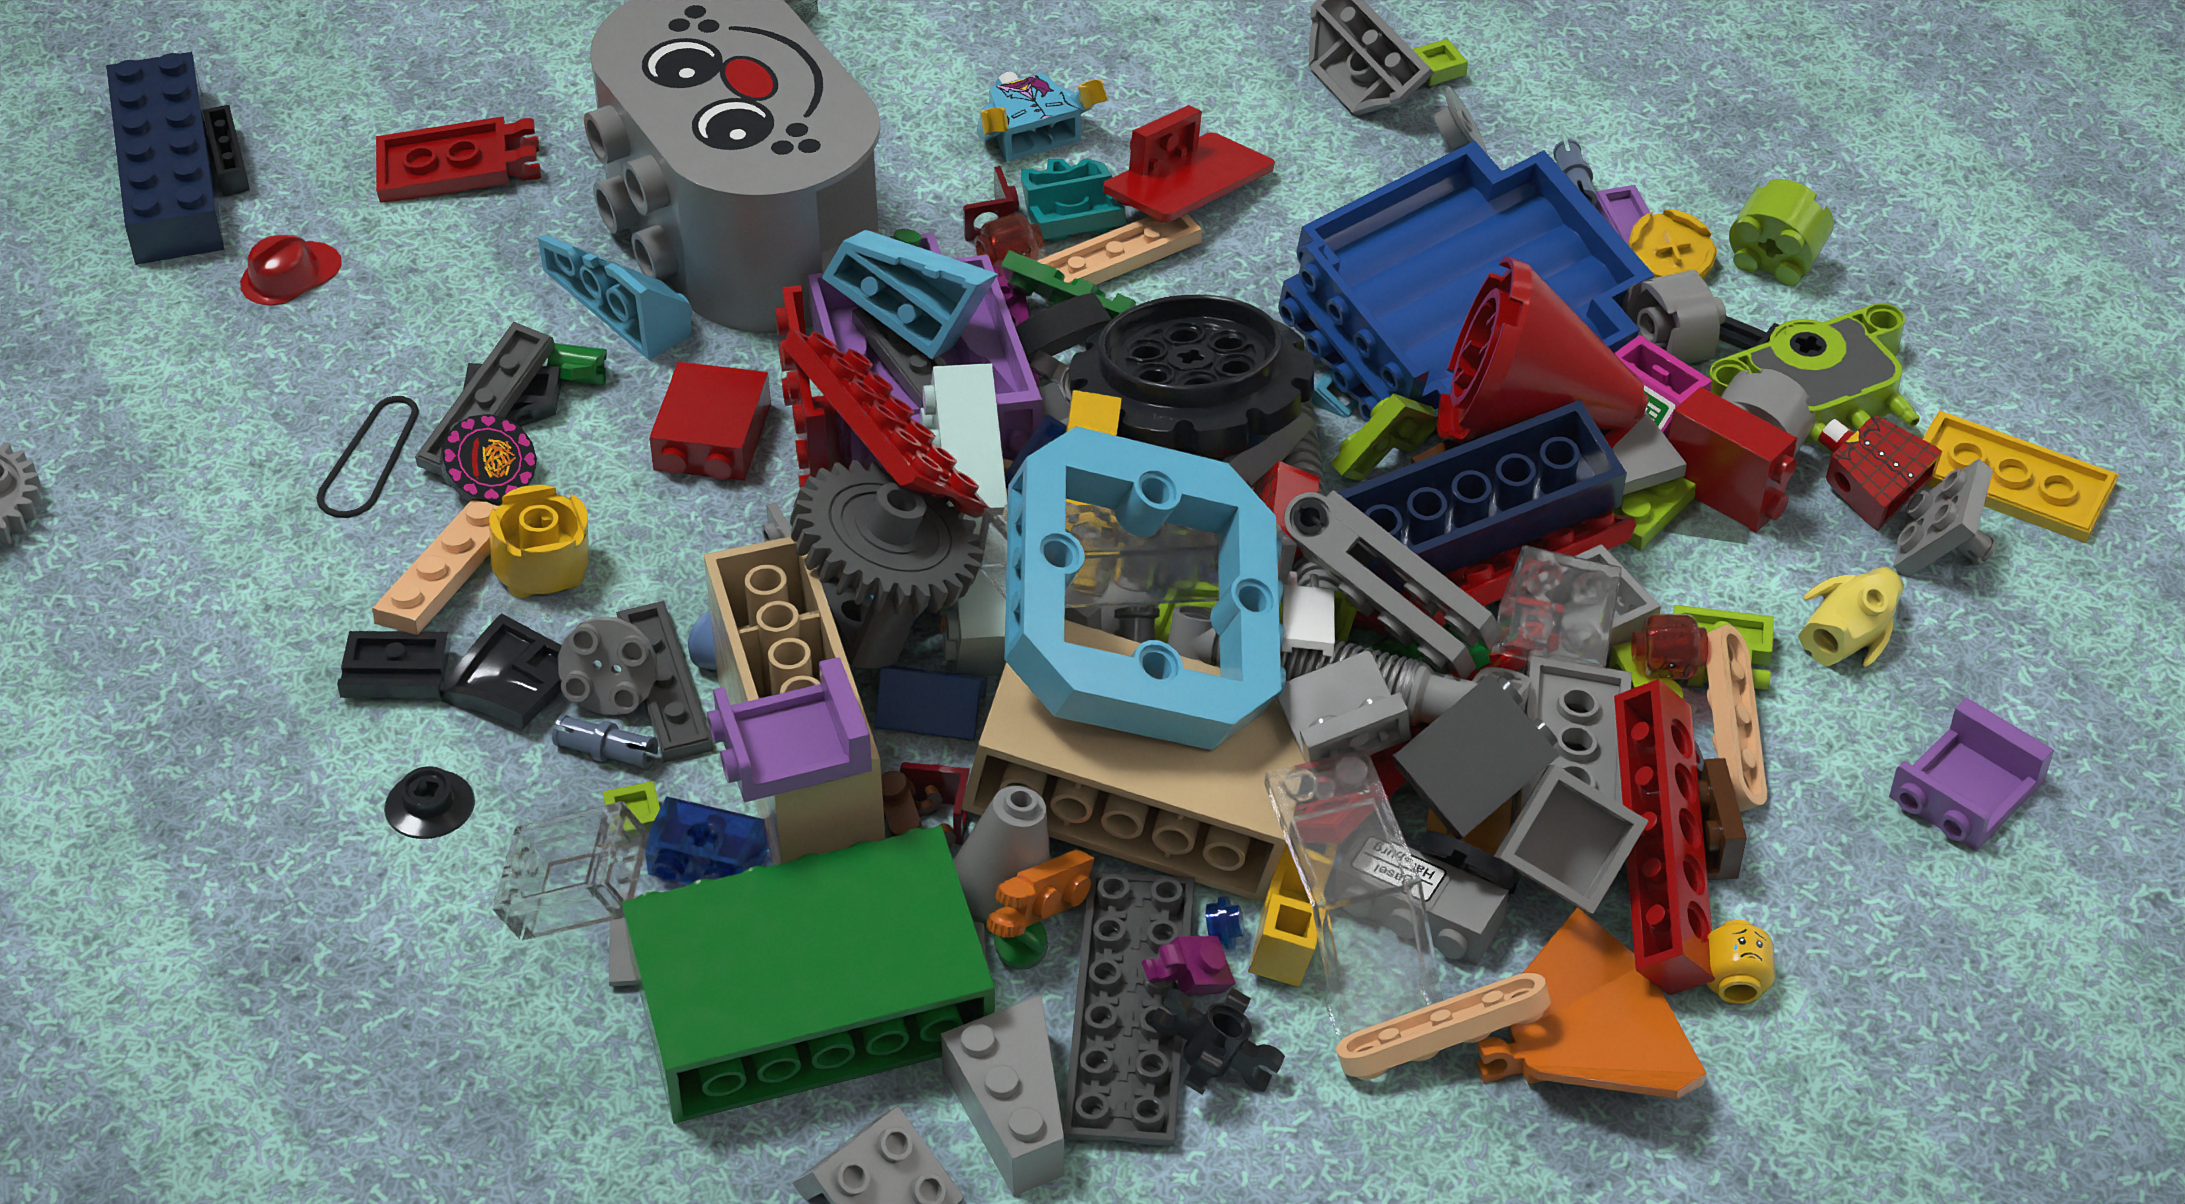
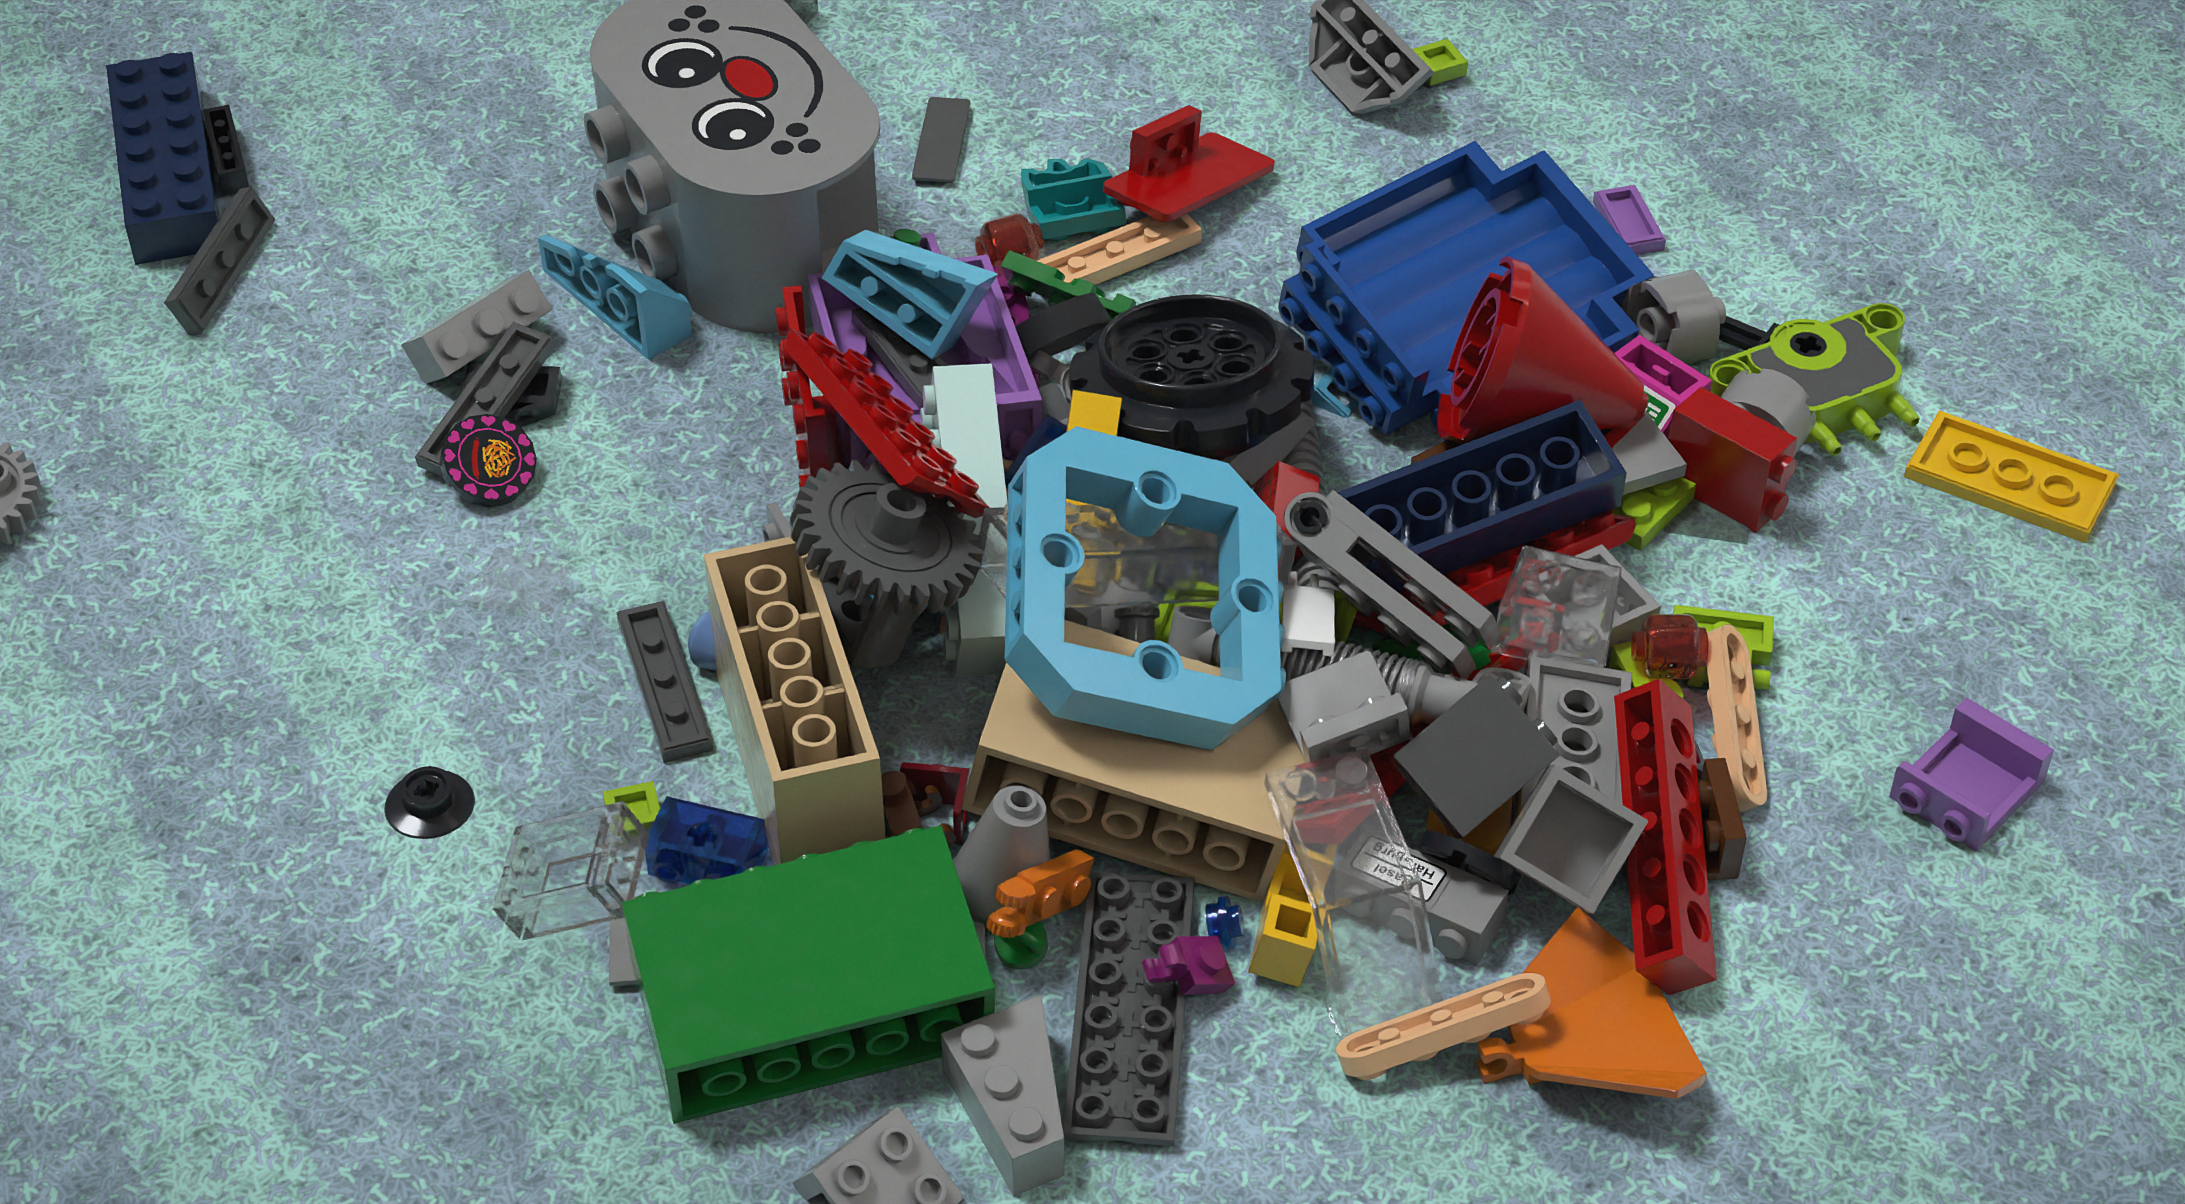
(219, 261): none -> dark grey tile
(286, 268): red piece -> none
(378, 488): black piece -> none
(394, 665): black plate -> none
(437, 572): light nougat plate -> none
(455, 158): red tile -> none
(476, 327): none -> light grey brick
(506, 673): black plate -> none
(539, 541): yellow brick -> none
(579, 363): green piece -> none
(604, 688): light grey plate -> none
(605, 741): sand blue pin -> none
(710, 421): red brick -> none
(792, 736): medium lavender panel -> none
(929, 702): blue panel -> none
(941, 139): none -> dark grey piece
(1005, 203): dark red bracket -> none
(1035, 113): medium azure torso -> none
(1217, 1040): black pin -> none
(1393, 424): lime plate -> none
(1457, 123): light grey piece -> none
(1575, 168): sand blue pin -> none
(1673, 243): yellow tile -> none
(1741, 961): yellow head -> none
(1780, 231): lime brick -> none
(1852, 615): light yellow animal -> none
(1877, 467): red torso -> none
(1946, 520): light grey plate -> none

